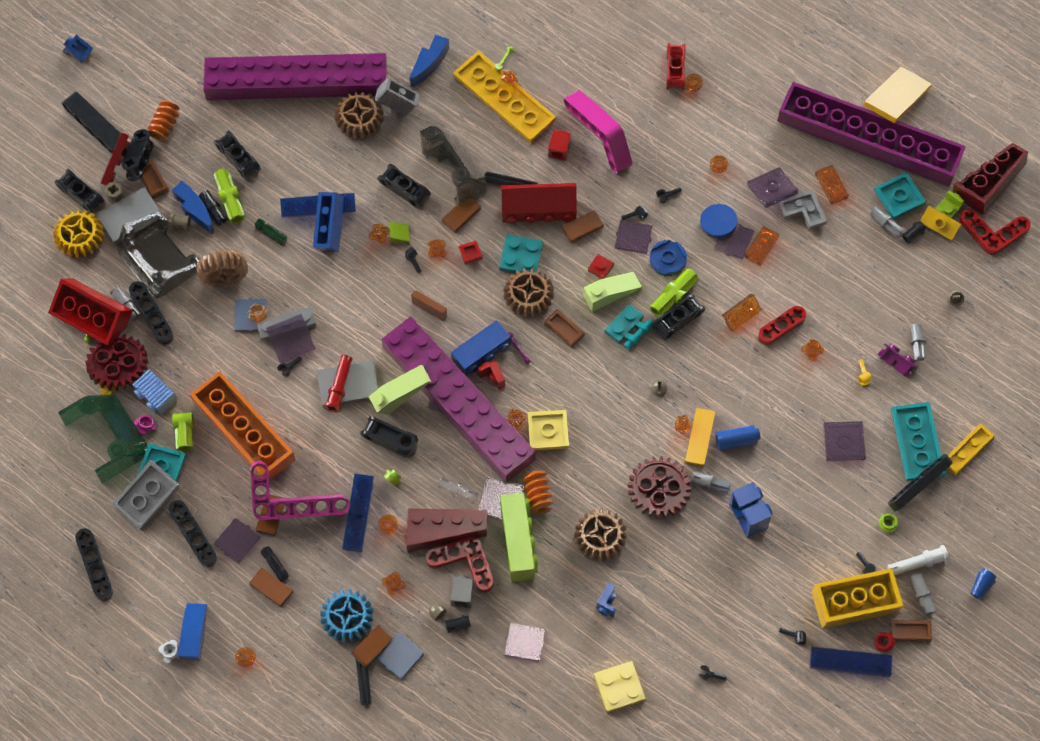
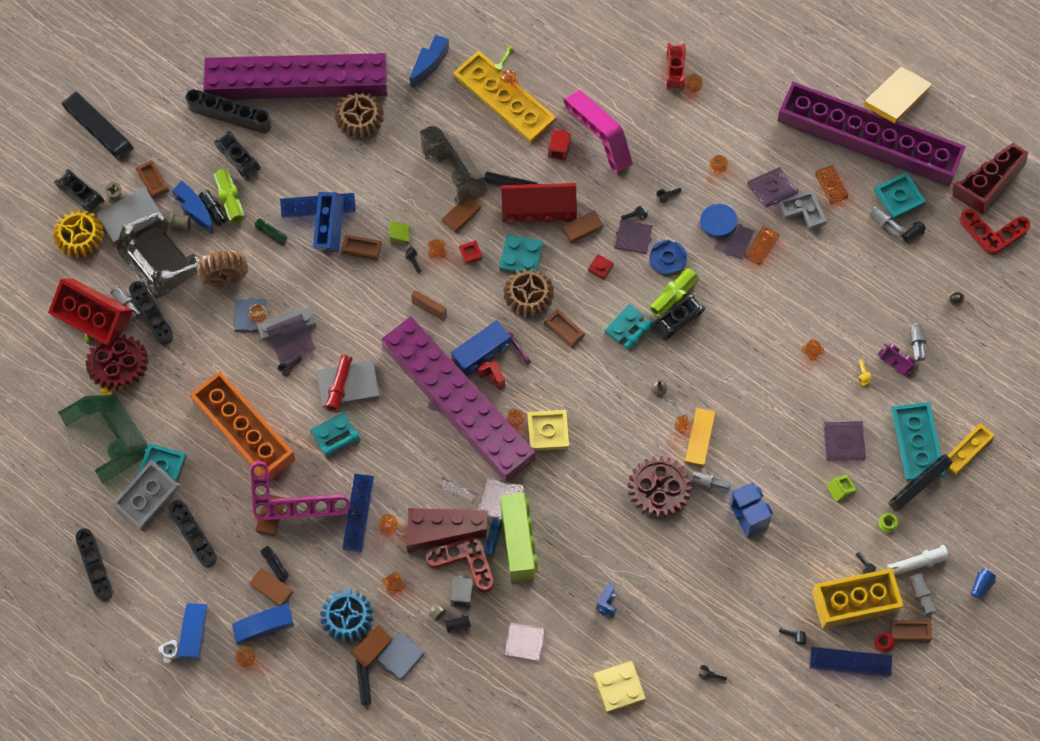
(77, 48): blue bracket -> none
(116, 158): red plate -> none
(137, 155): black piece -> none
(145, 419): dark pink plate -> none
(154, 392): light blue brick -> none
(162, 120): orange piece -> none
(183, 425): lime piece -> none
(222, 105): none -> black beam
(237, 540): clear purple piece -> none
(263, 624): none -> blue slope
(332, 430): none -> teal plate
(361, 247): none -> dark orange tile
(379, 228): clear orange plate -> none
(390, 437): black piece -> none
(393, 477): lime plate -> none
(394, 178): black piece -> none
(397, 97): light grey brick -> none
(399, 390): yellowish green slope -> none
(493, 537): none -> blue axle
(536, 492): orange piece -> none
(604, 550): medium nougat gear -> none
(610, 290): yellowish green slope -> none
(737, 437): blue brick -> none
(742, 312): clear orange plate -> none
(785, 317): red beam -> none
(841, 487): none -> lime slope
(940, 223): yellow plate -> none
(951, 204): lime bracket -> none

